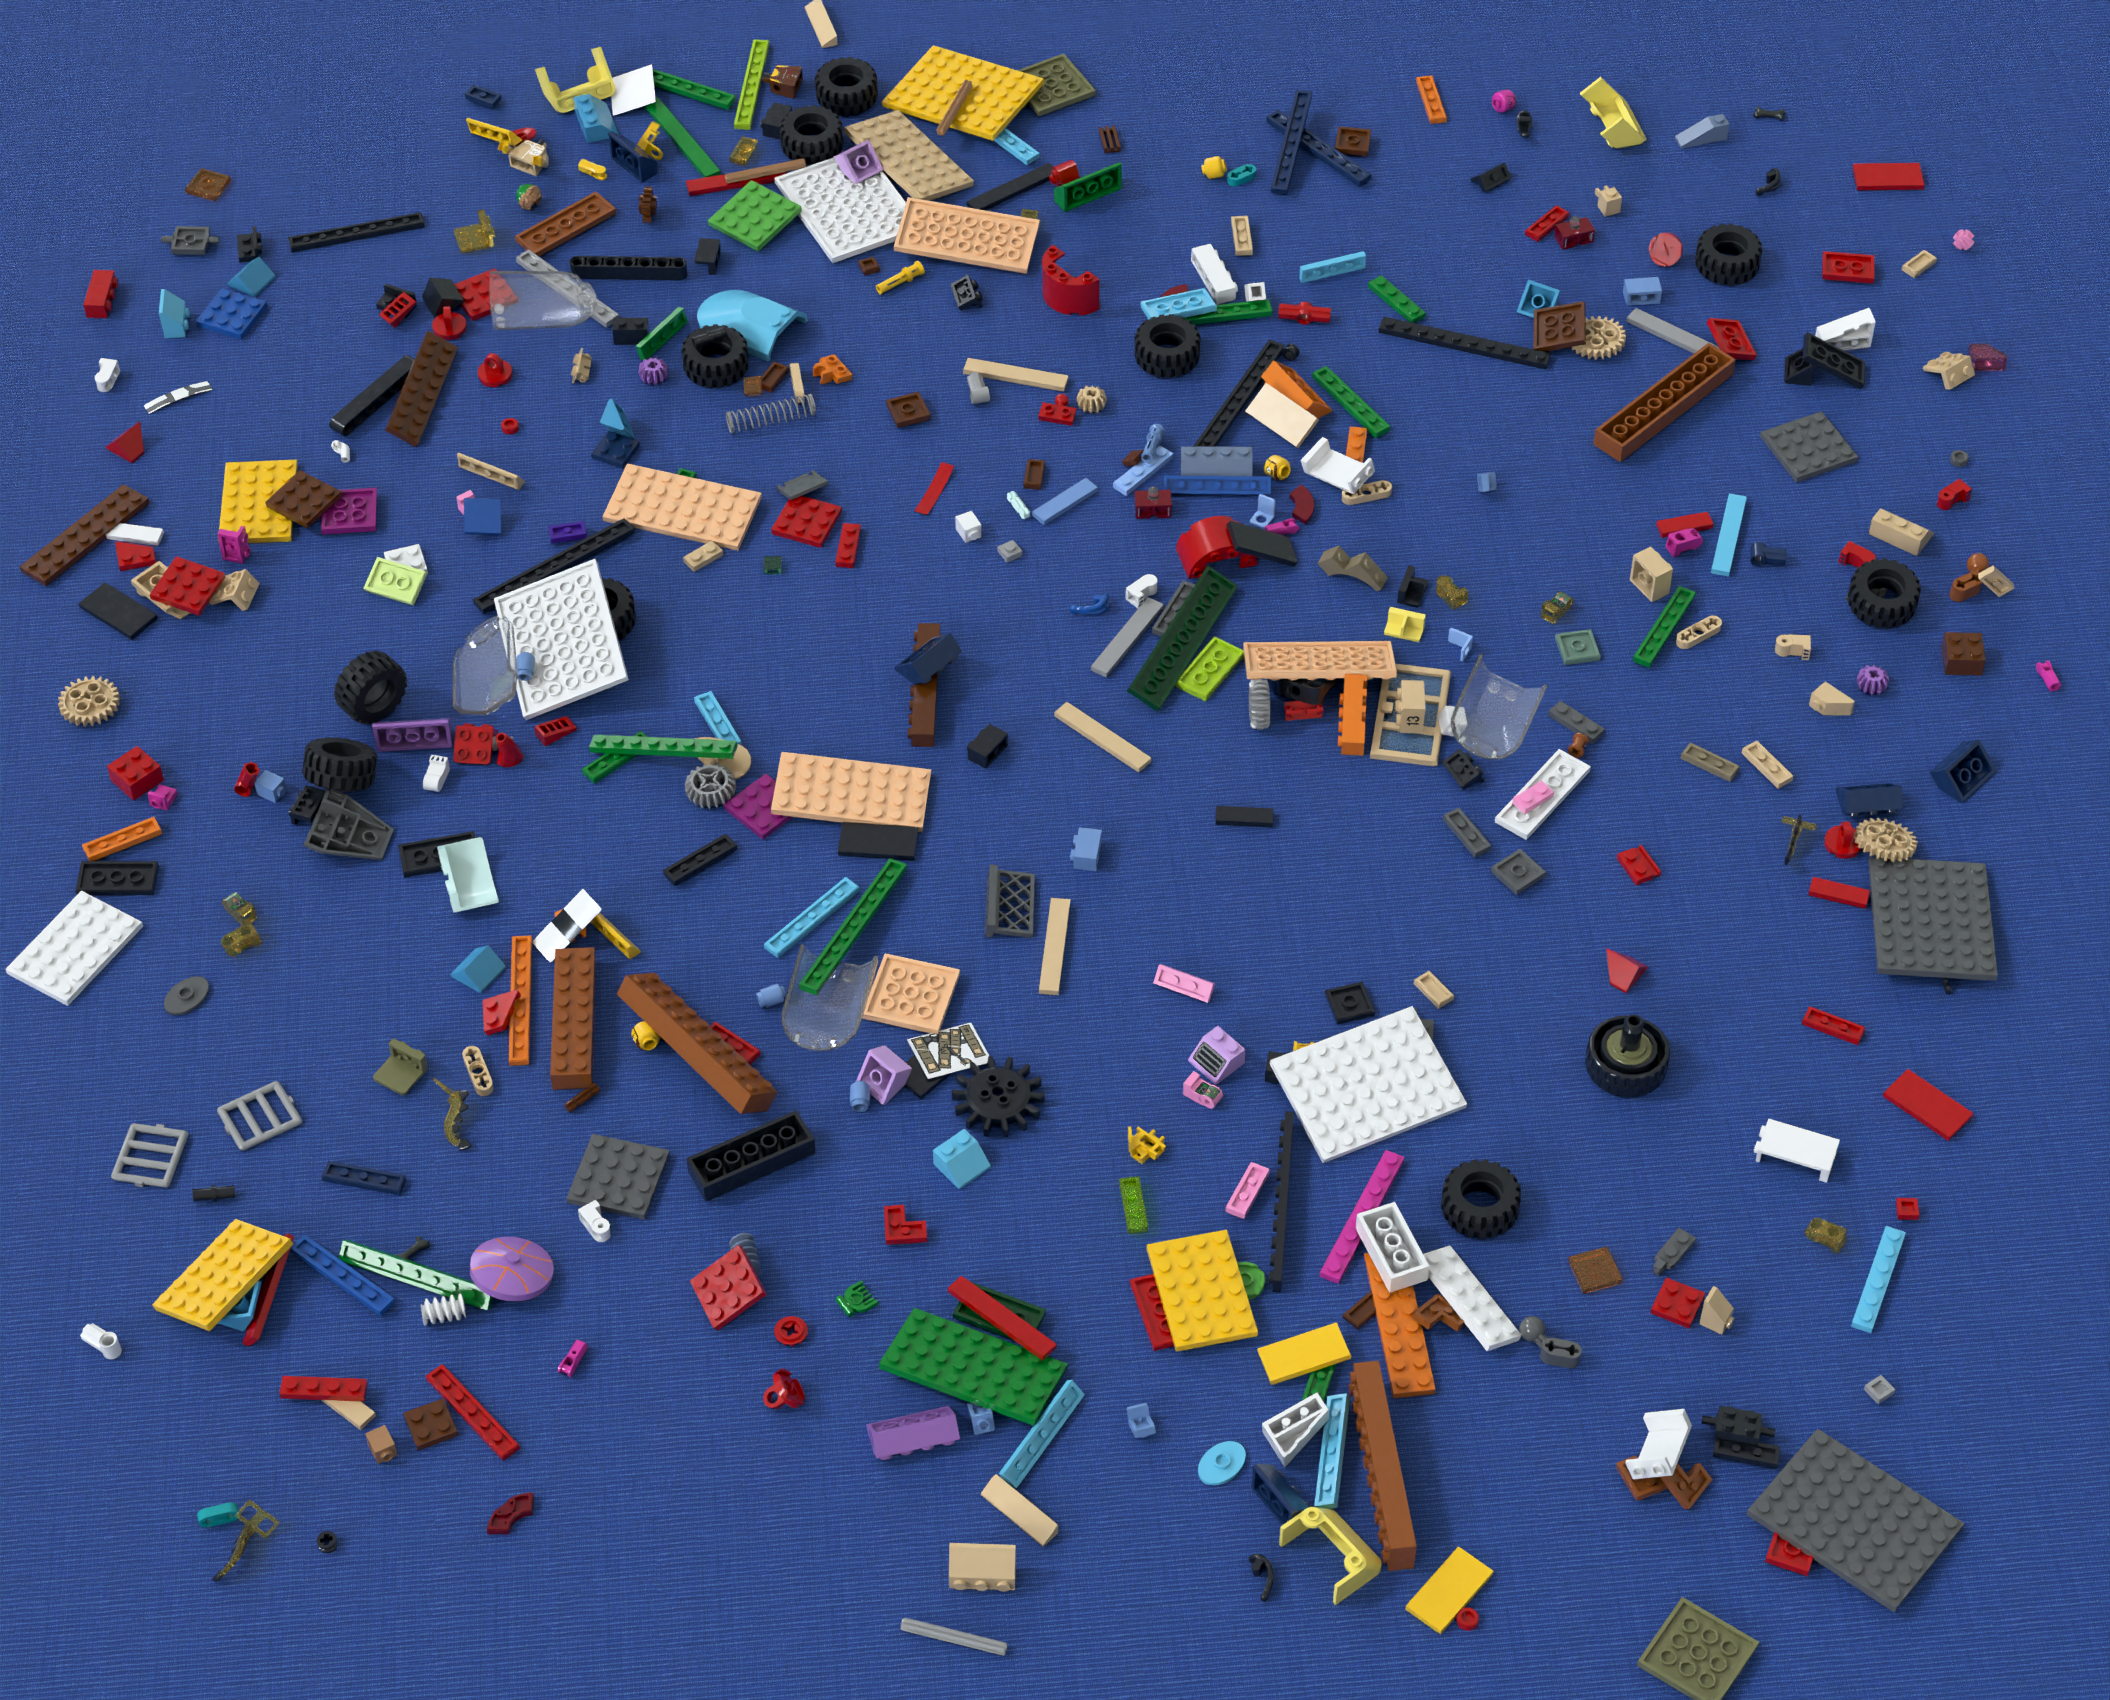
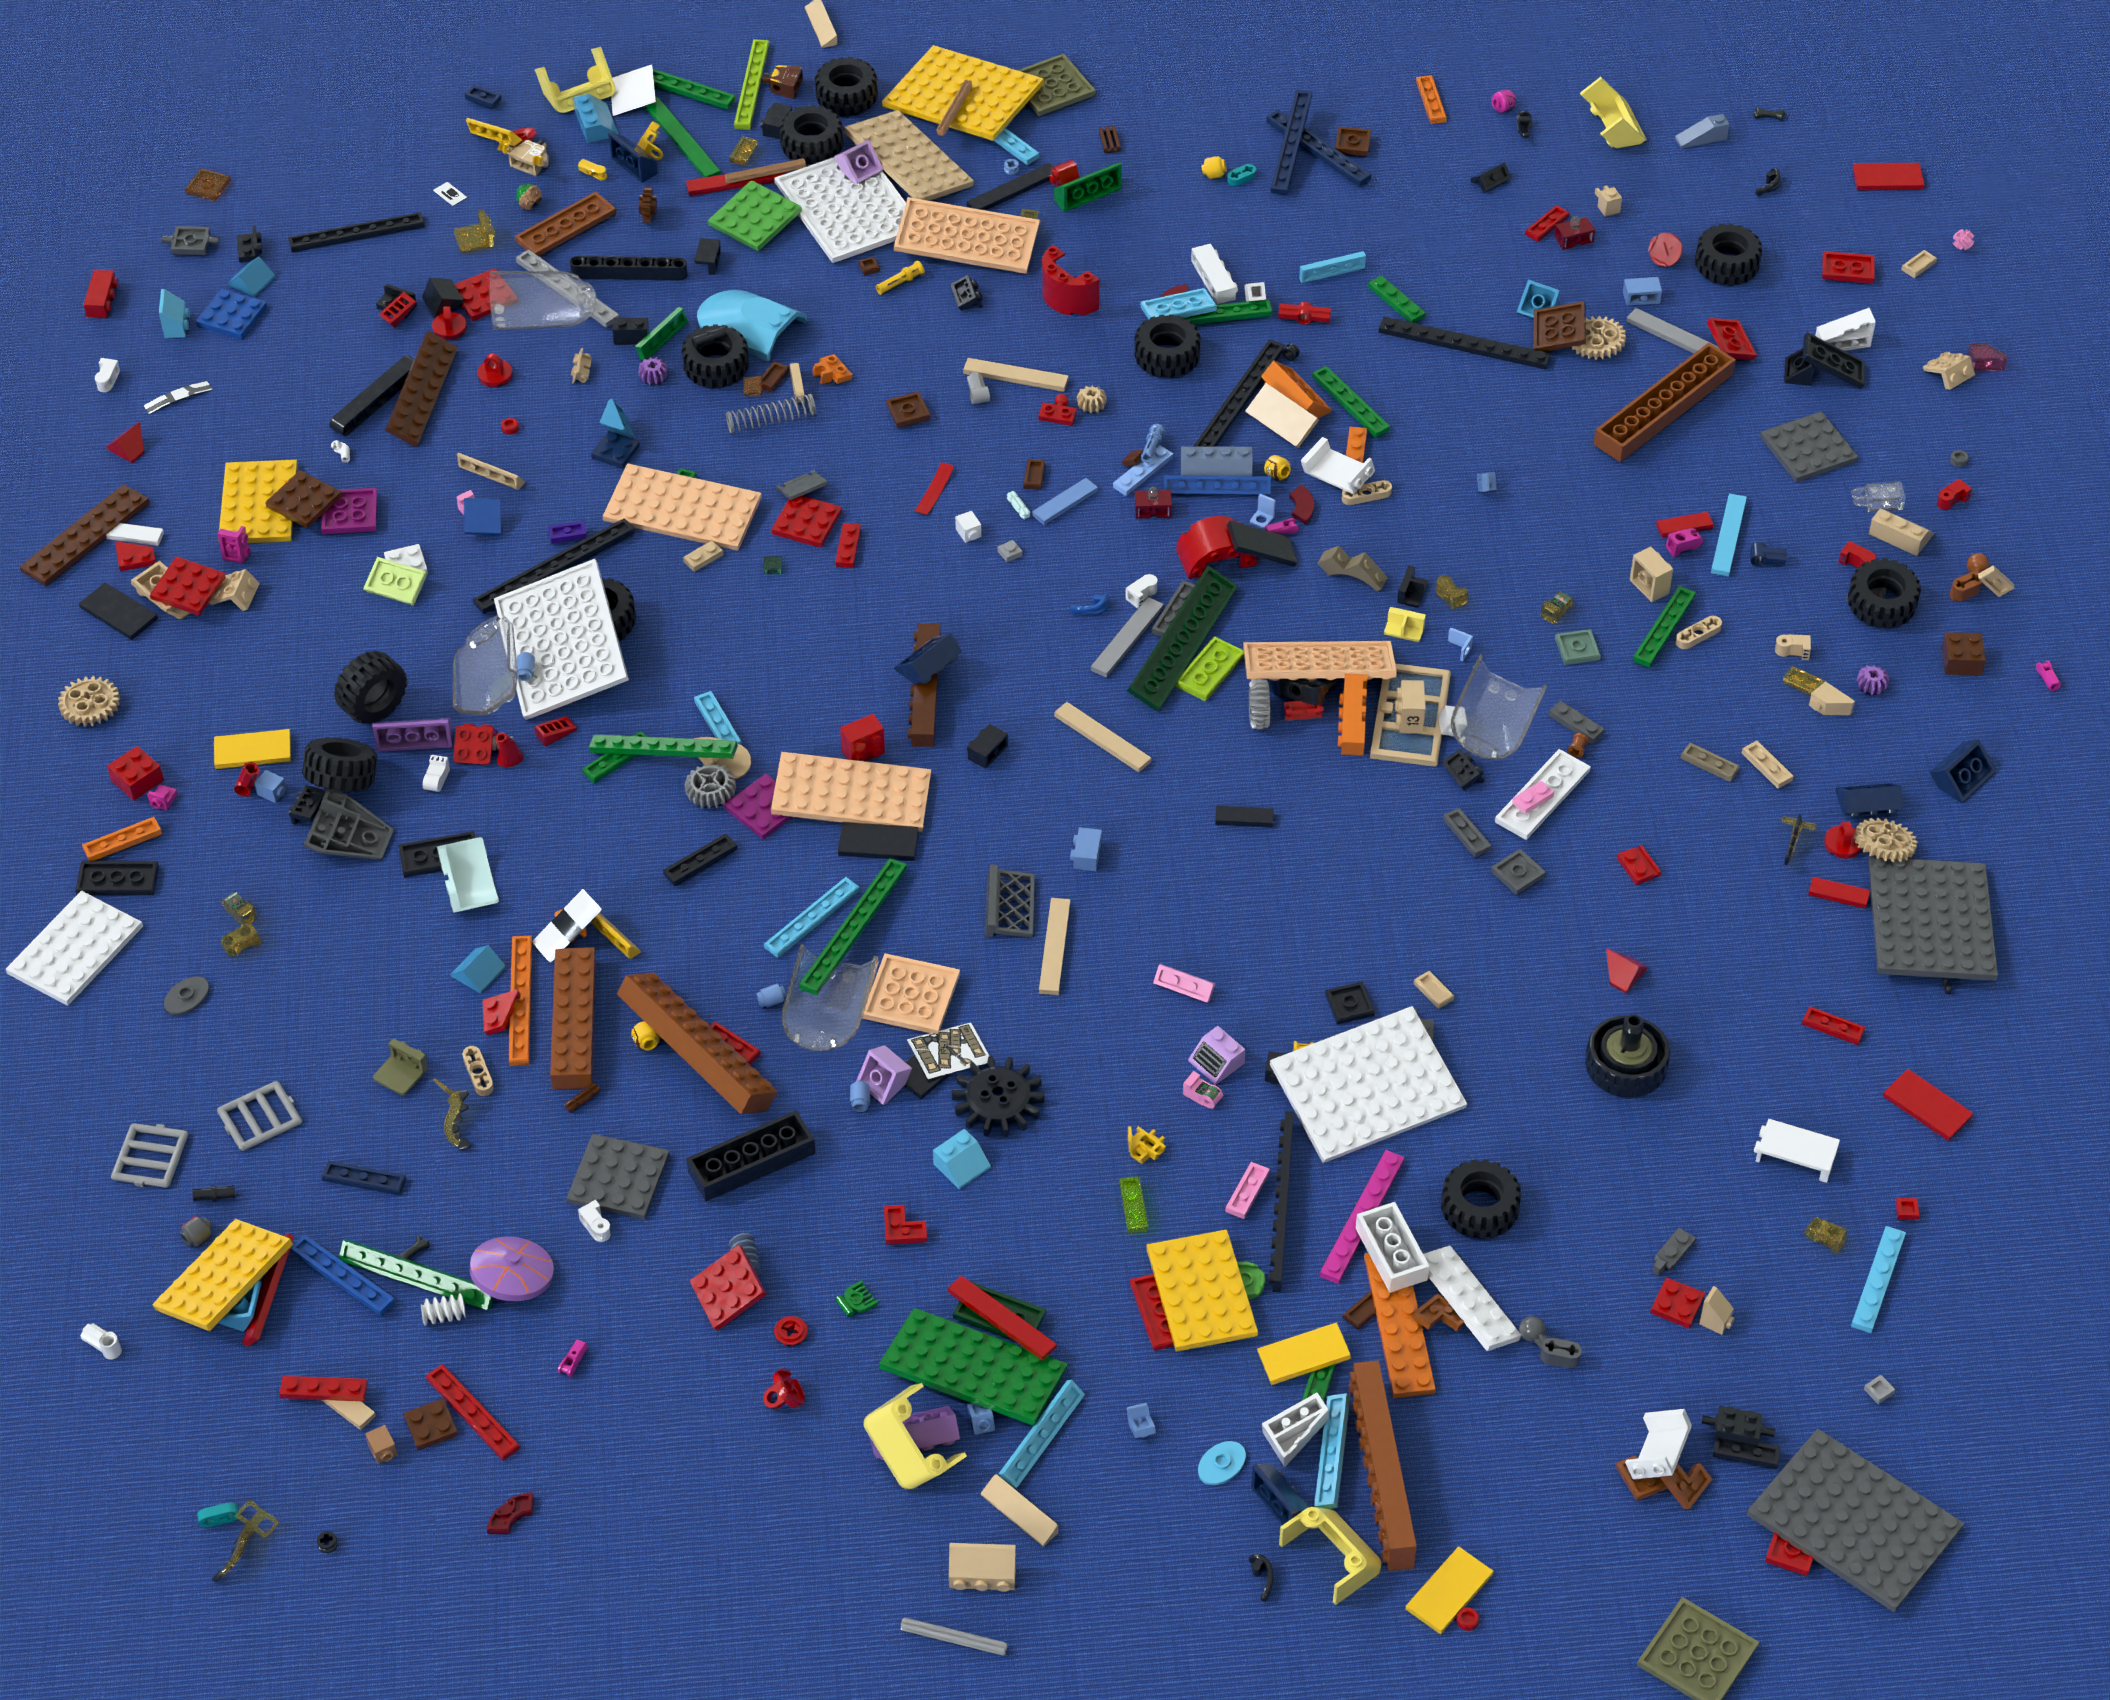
(196, 1231): none -> dark grey head
(252, 747): none -> yellow tile
(449, 193): none -> white sticker
(862, 739): none -> red brick
(899, 1448): none -> light yellow windscreen
(1011, 166): none -> medium blue bush
(1241, 235): tan plate -> none
(1595, 1270): clear orange tile -> none
(1802, 680): none -> clear yellow plate
(1880, 496): none -> clear hinge

